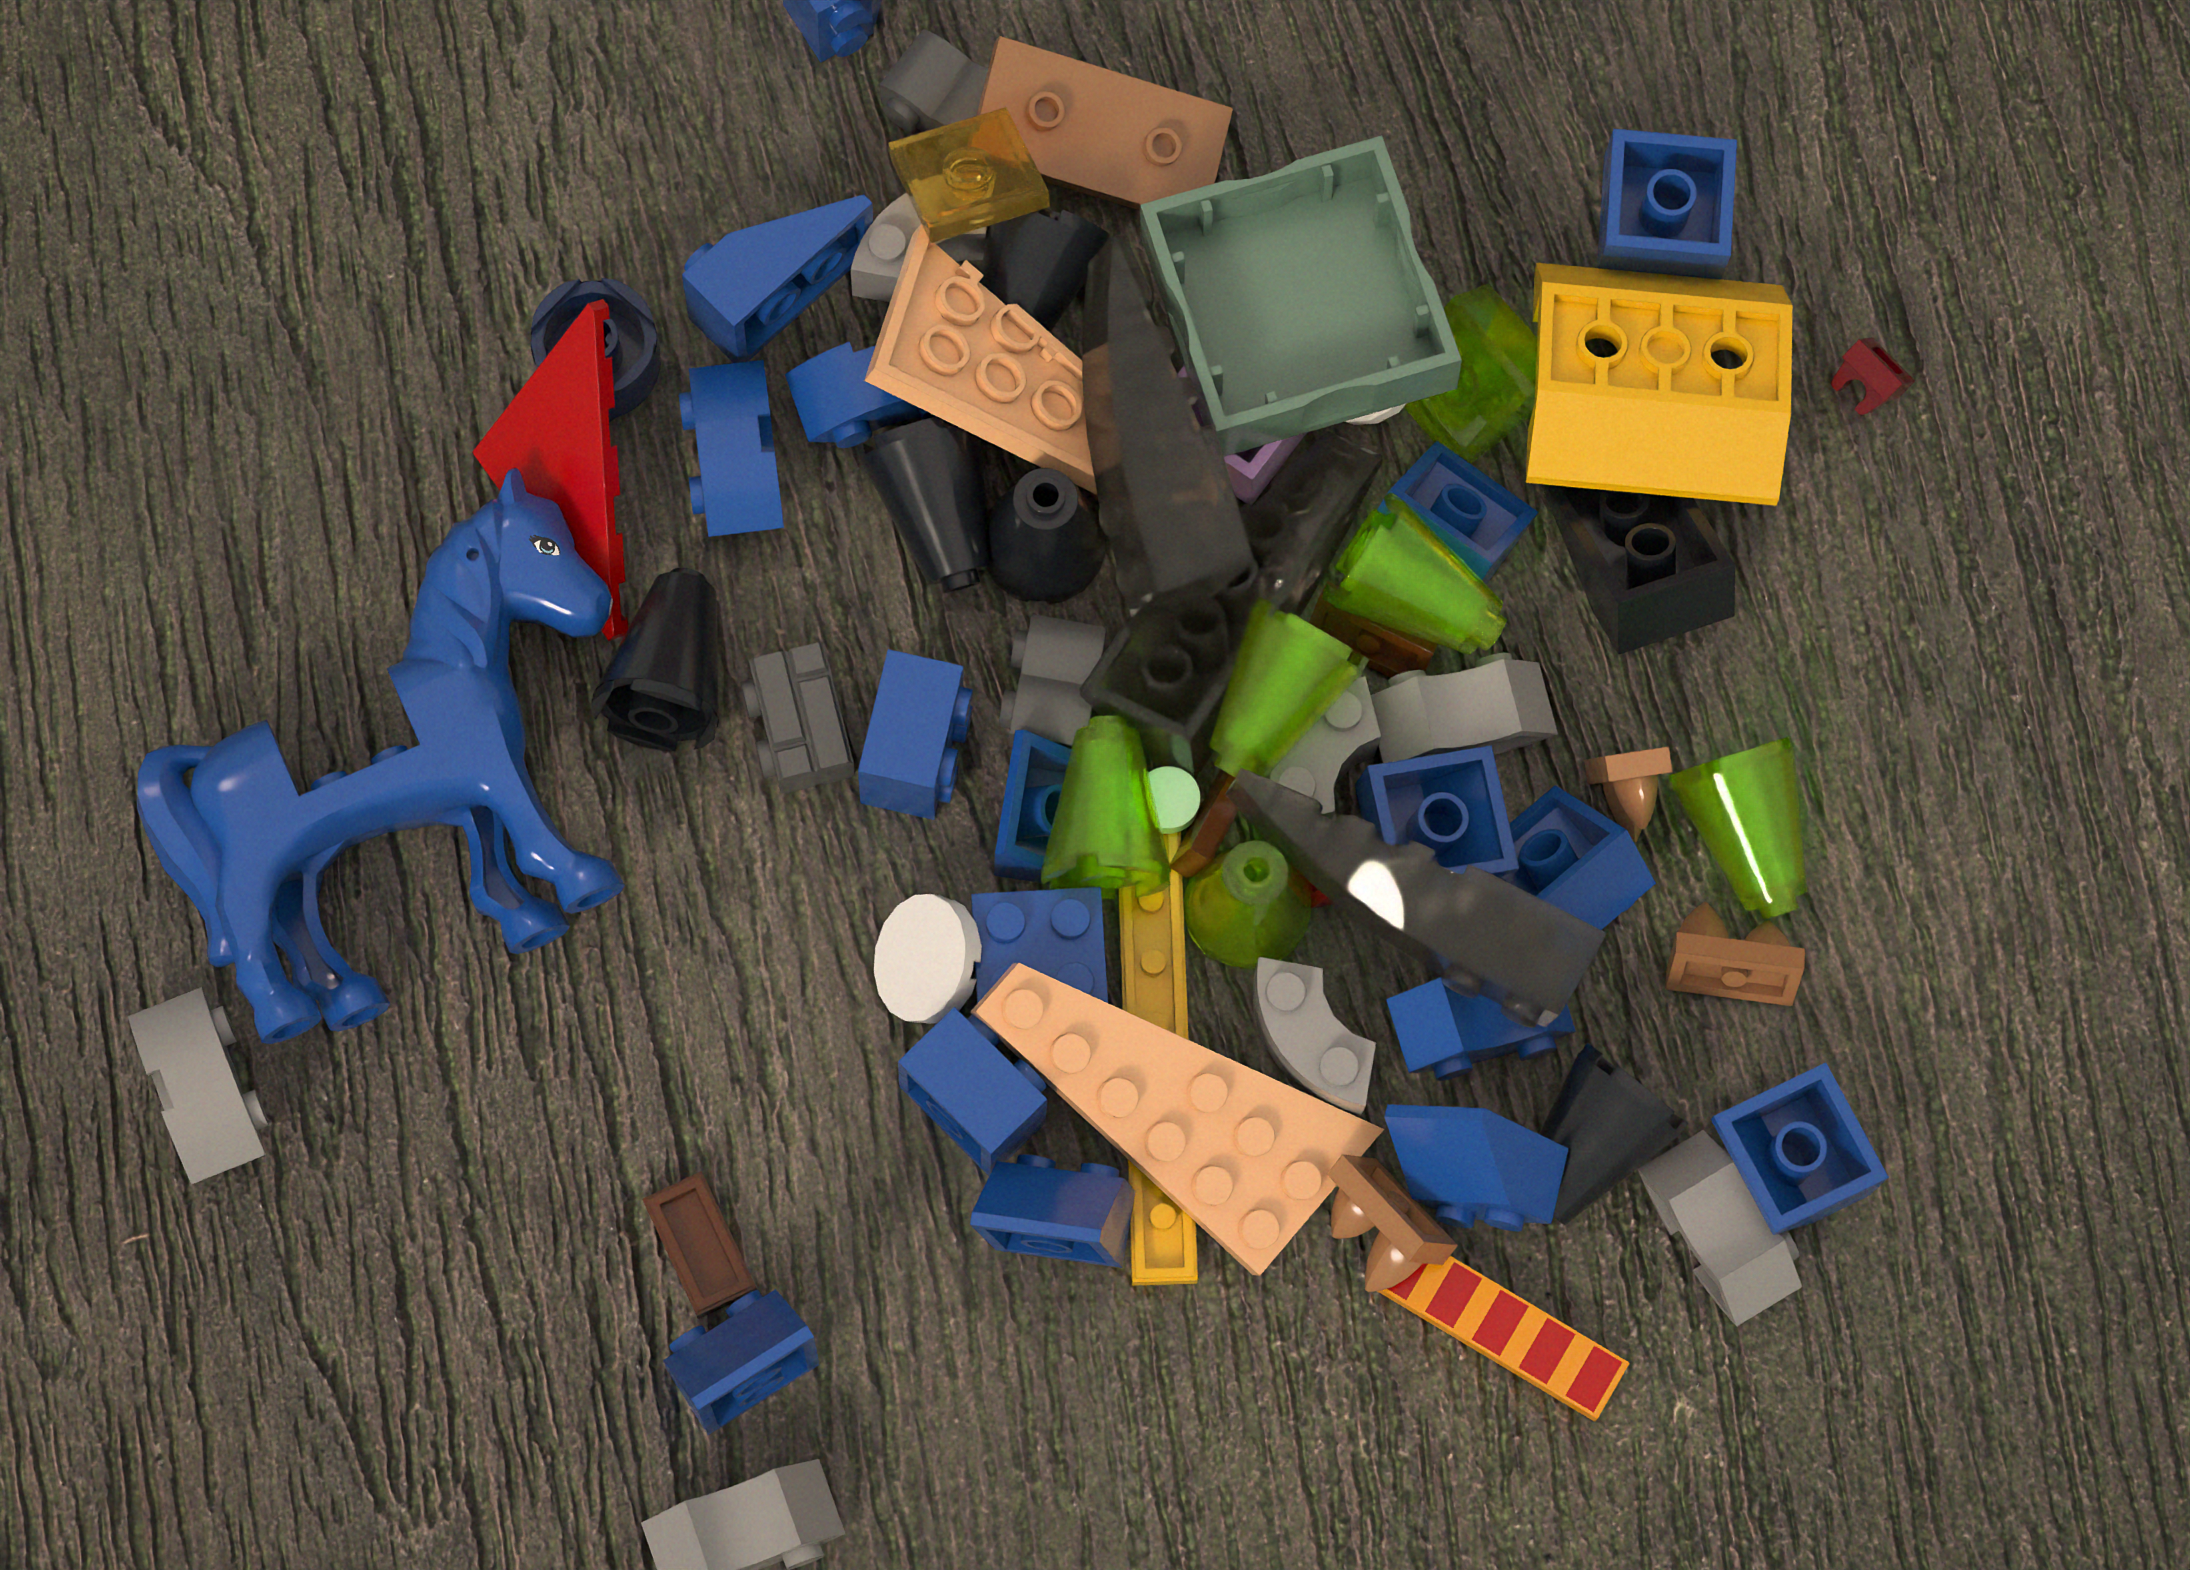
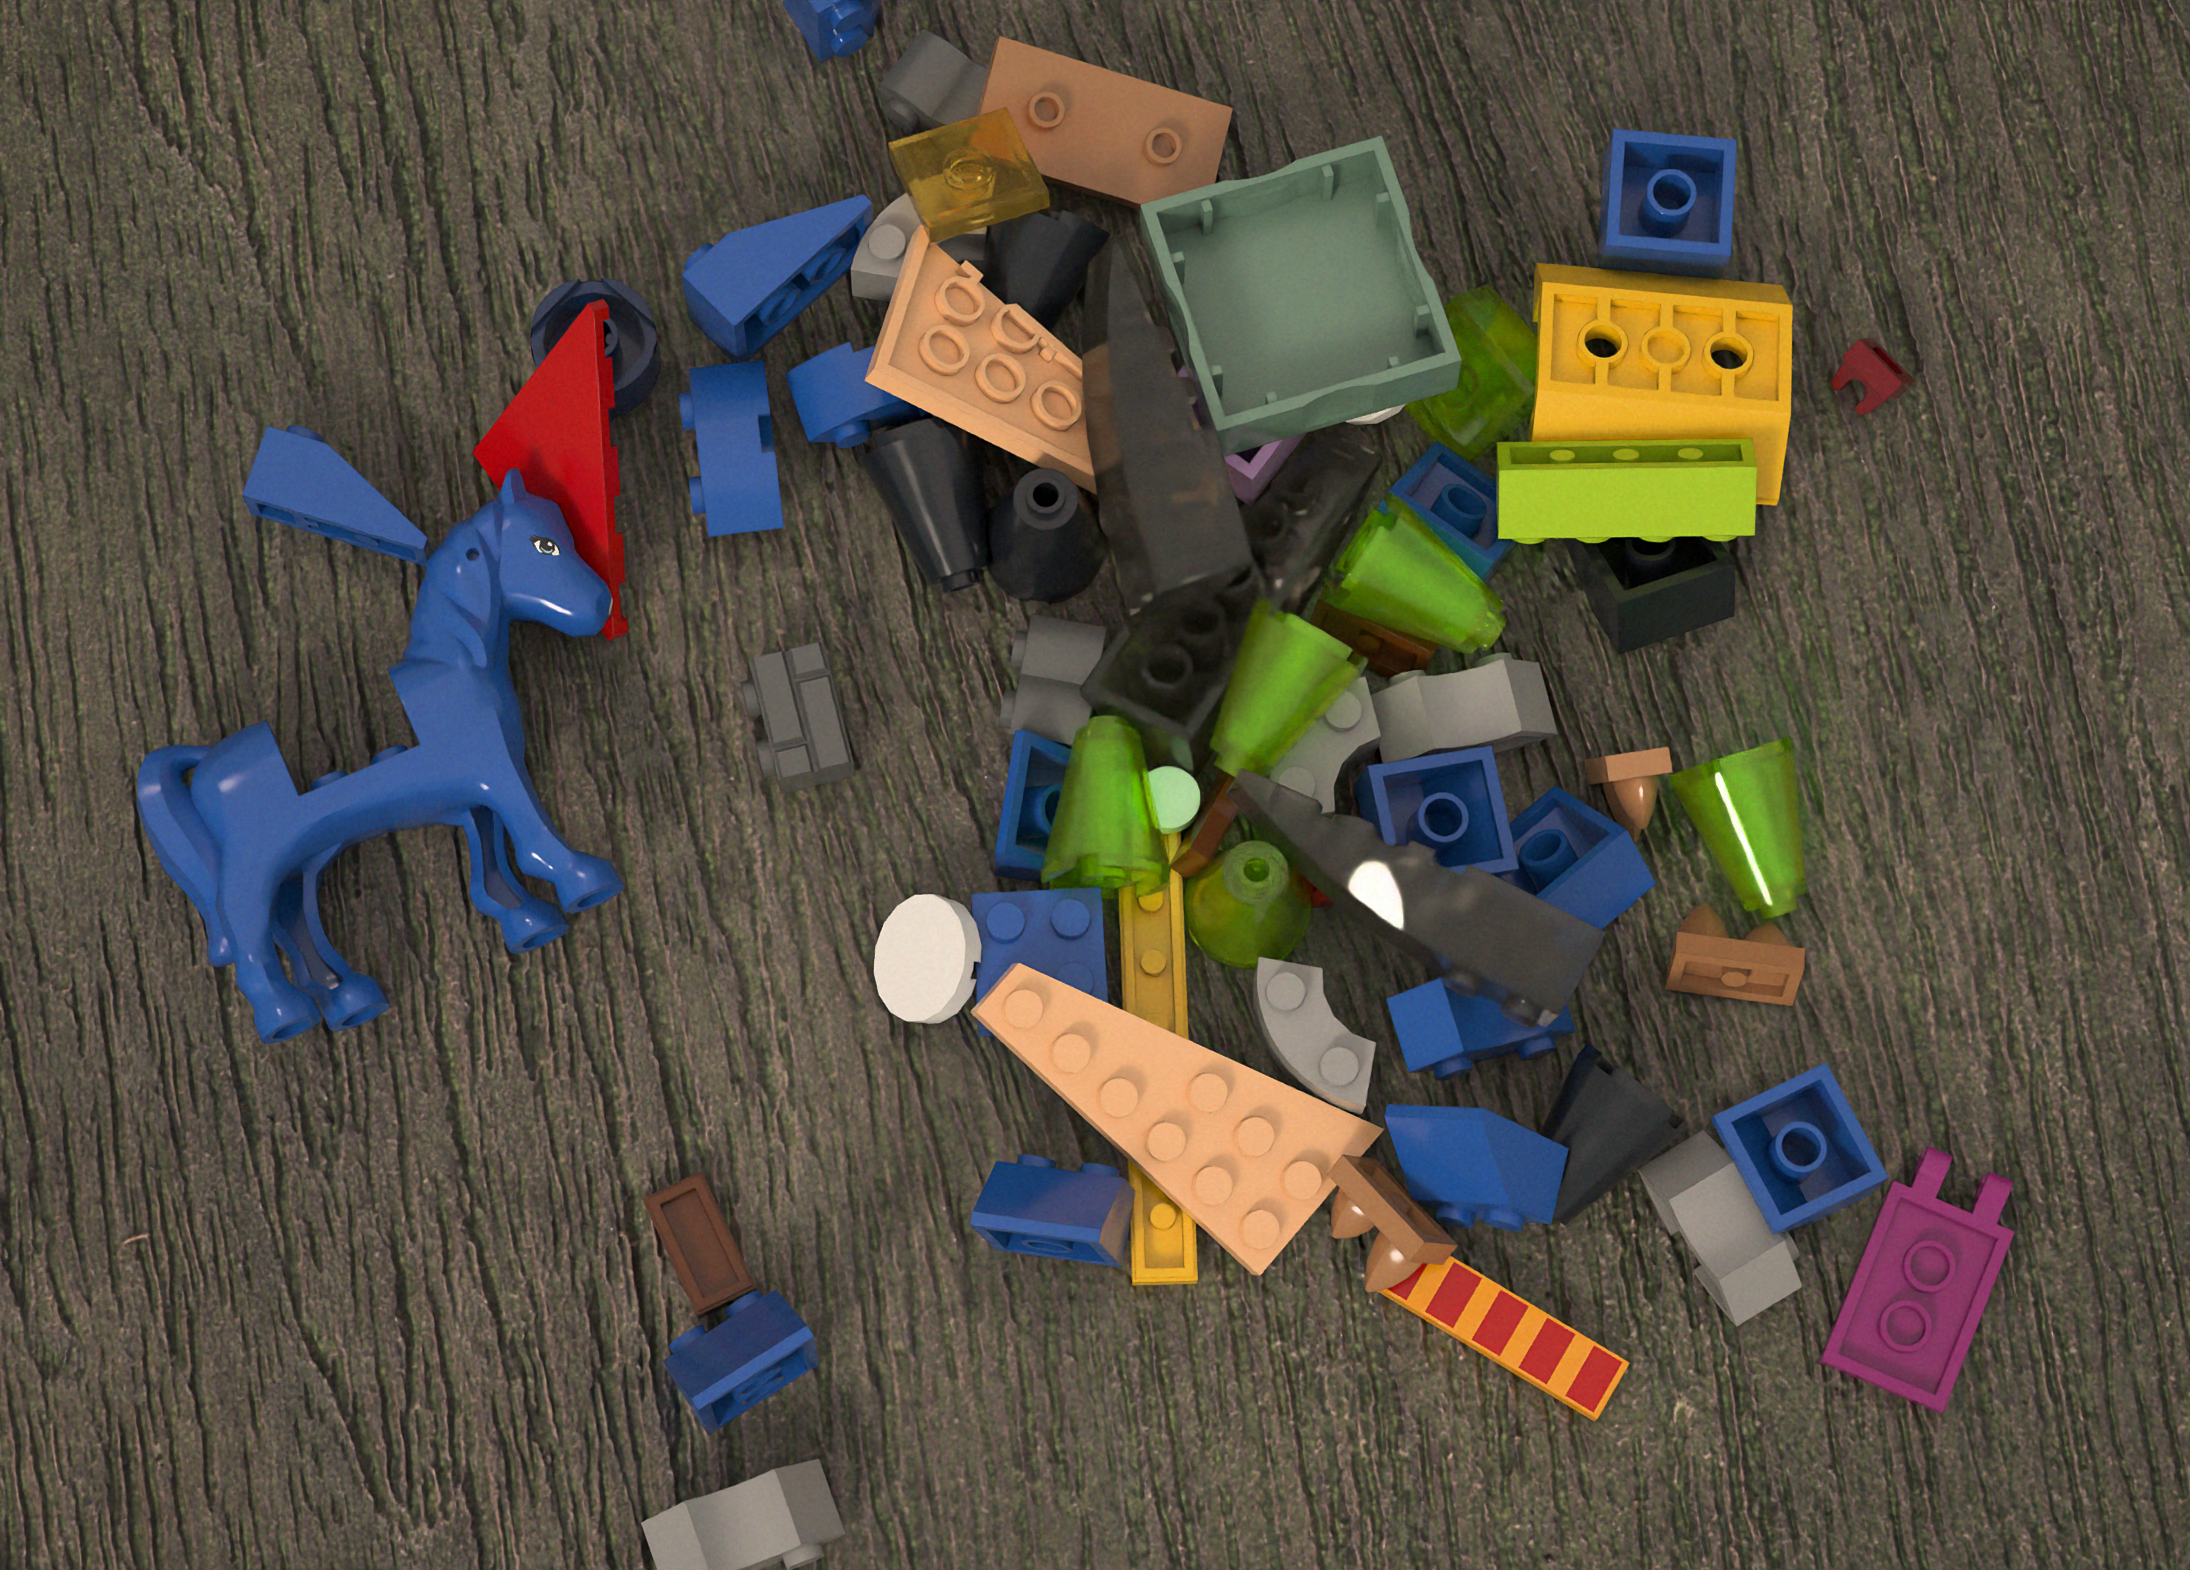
(197, 1084): light grey brick -> none
(317, 491): none -> blue slope
(666, 667): black cone -> none
(911, 735): blue brick -> none
(974, 1089): blue brick -> none
(1626, 489): none -> lime brick
(1920, 1286): none -> magenta tile

